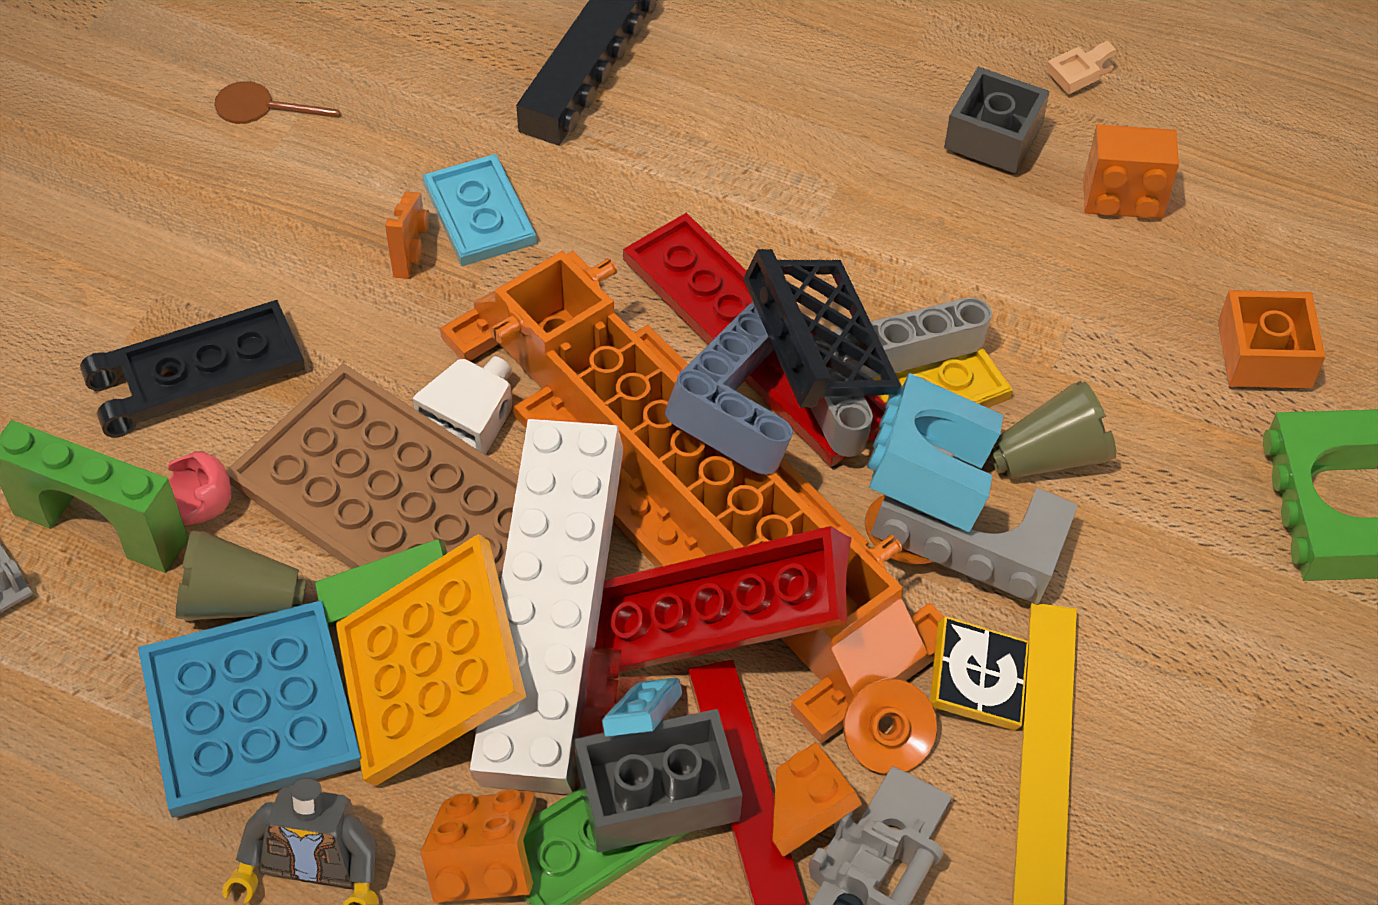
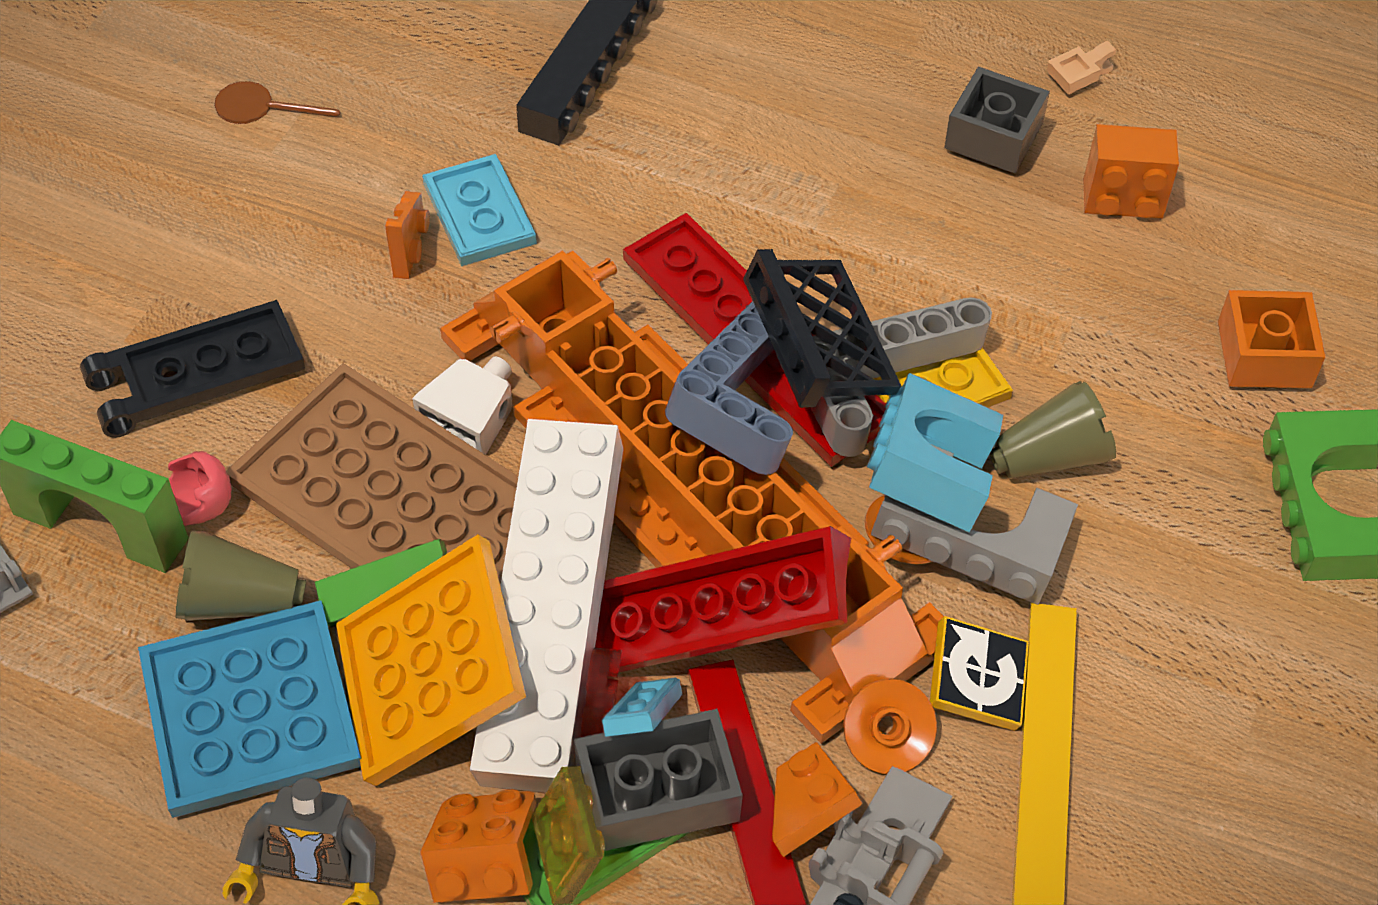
(567, 835): none -> clear yellow plate

